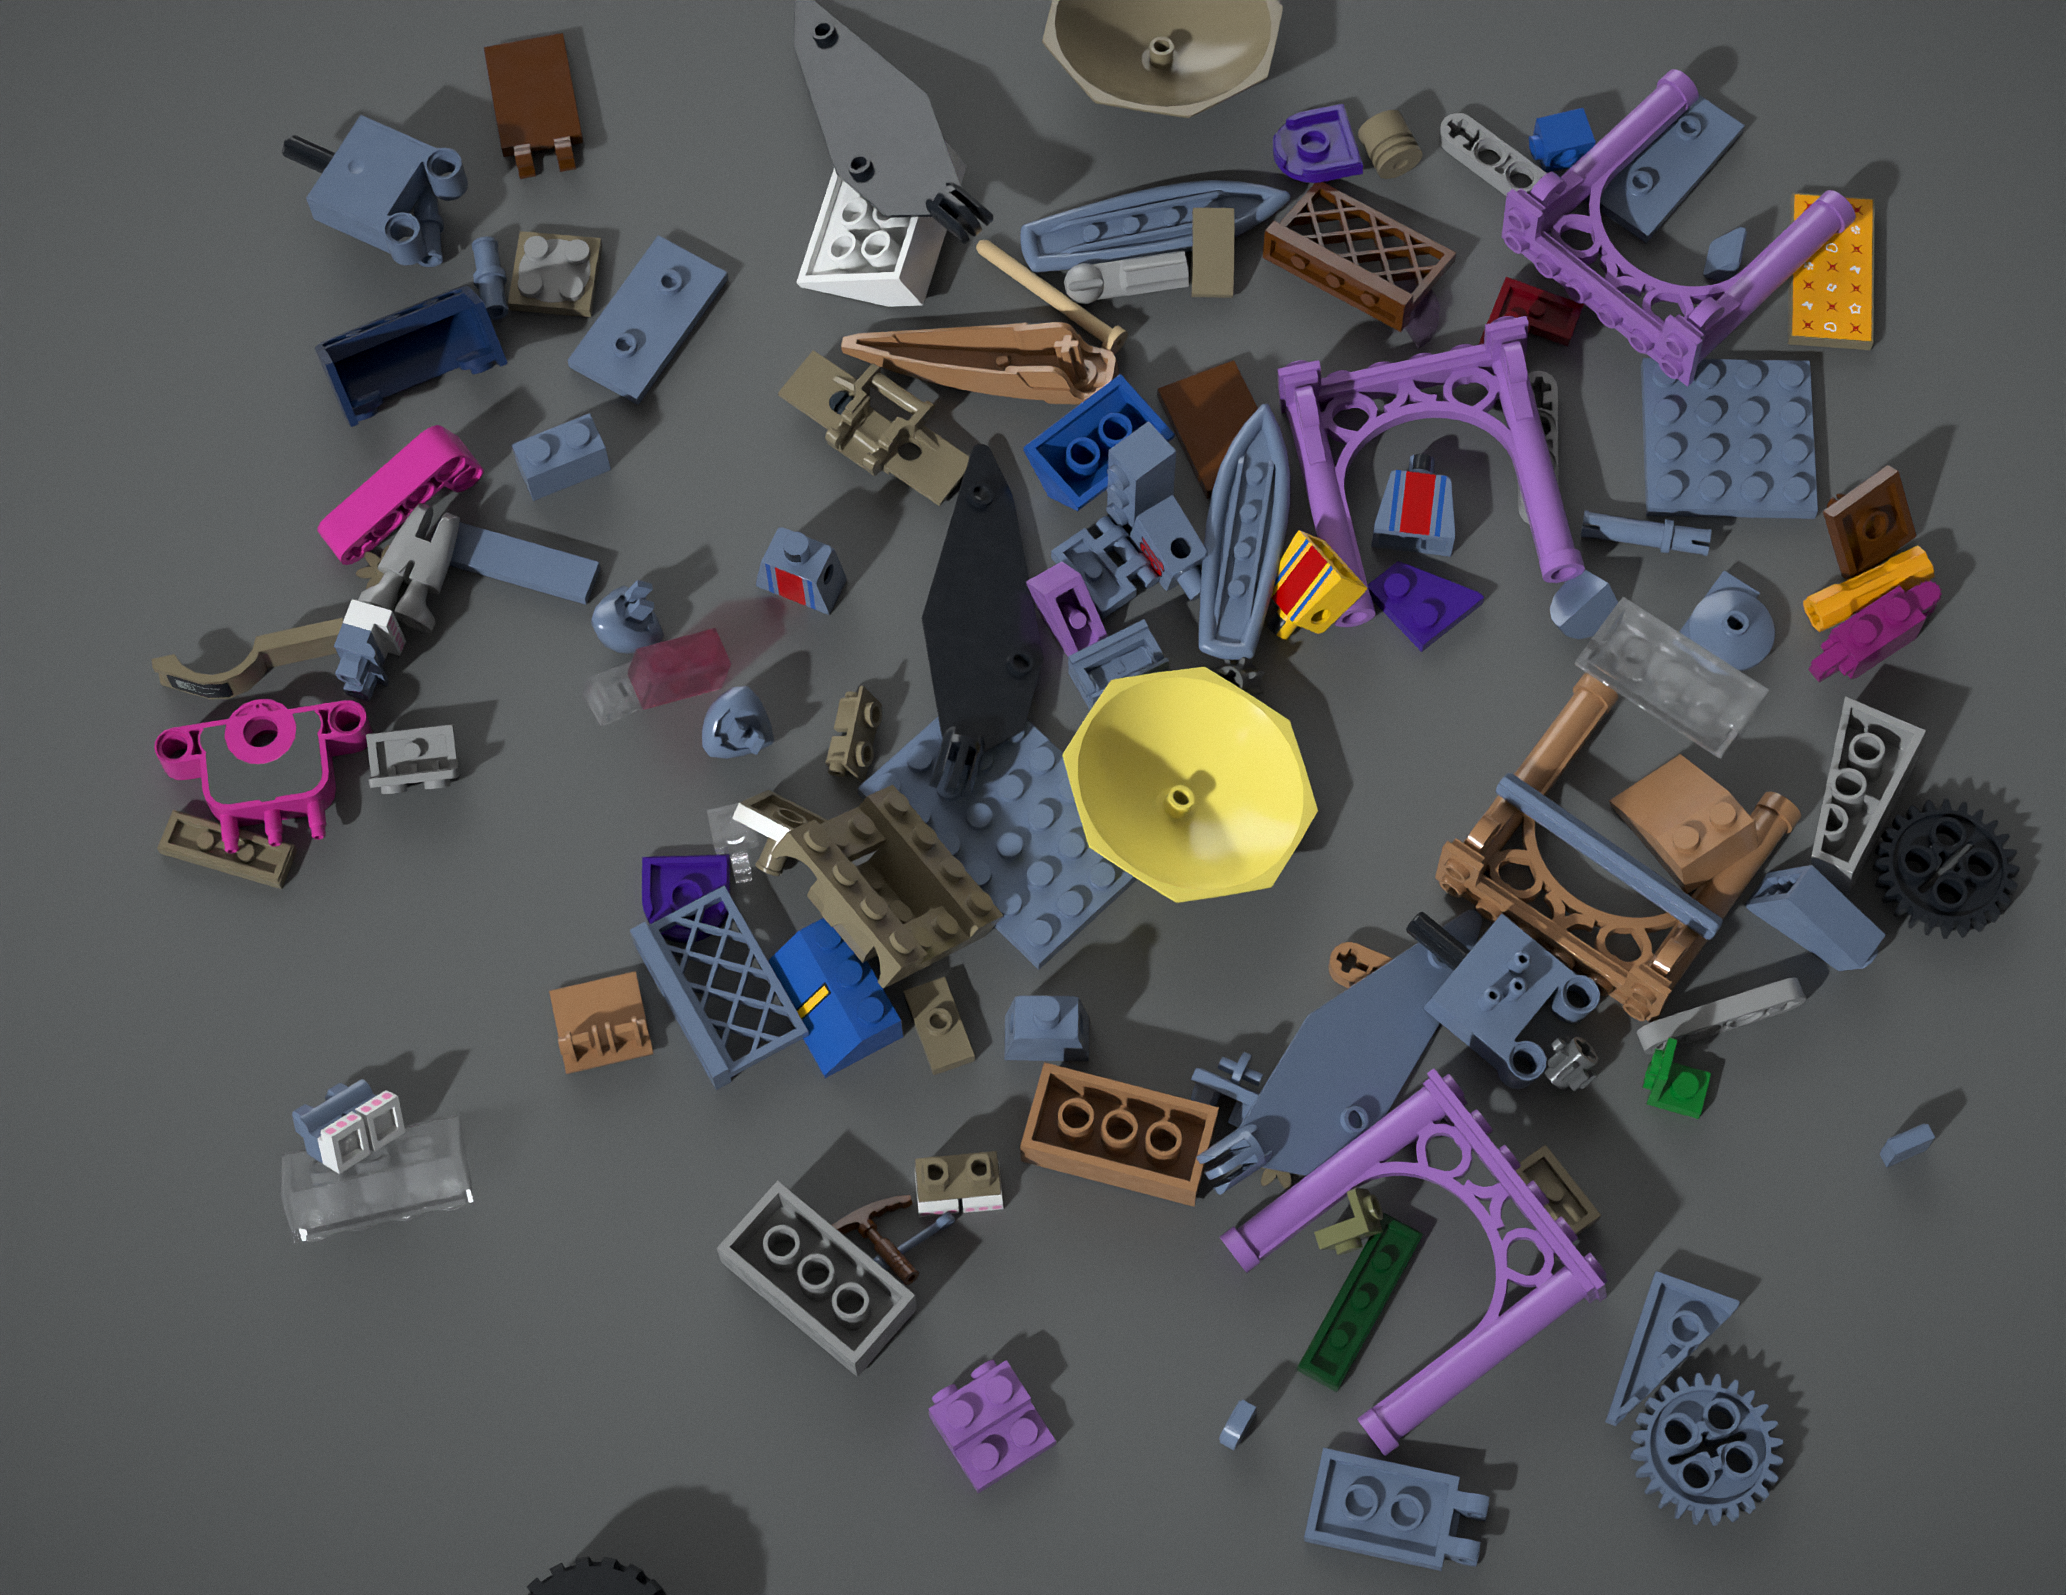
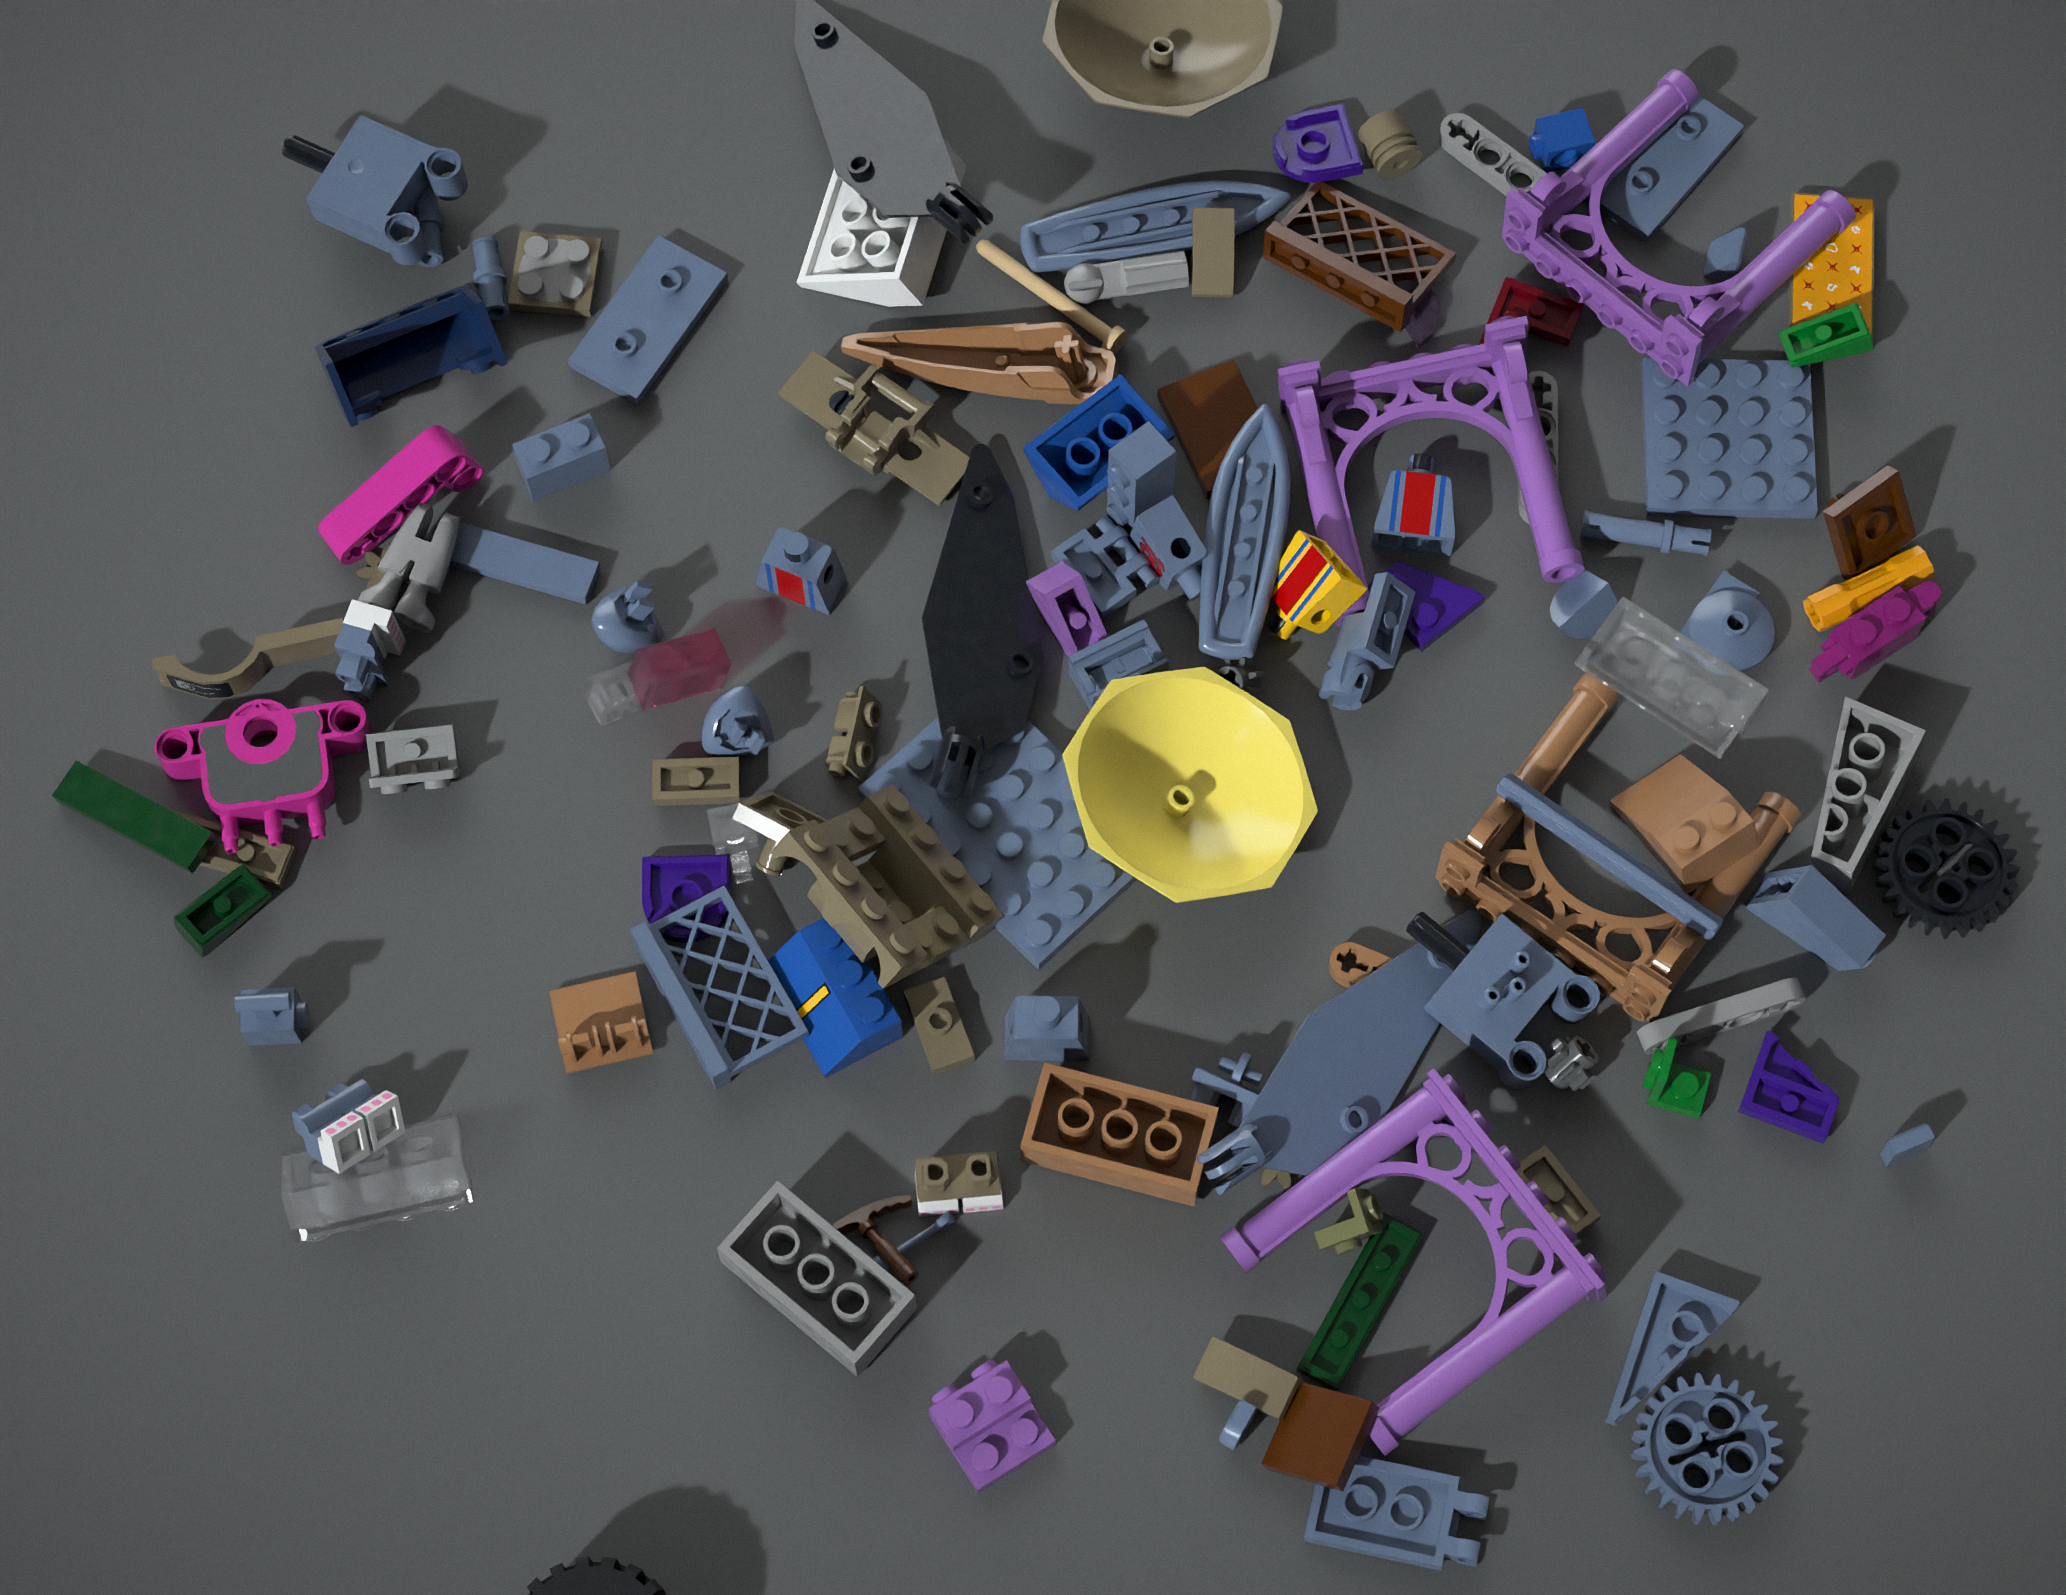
(134, 817): none -> dark green tile
(221, 910): none -> dark green slope
(271, 1016): none -> sand blue brick
(534, 100): reddish brown tile -> none
(695, 781): none -> dark tan plate
(1247, 1378): none -> dark tan slope
(1320, 1436): none -> reddish brown tile
(1367, 643): none -> sand blue plate
(1787, 1093): none -> dark purple wing
(1827, 337): none -> green slope

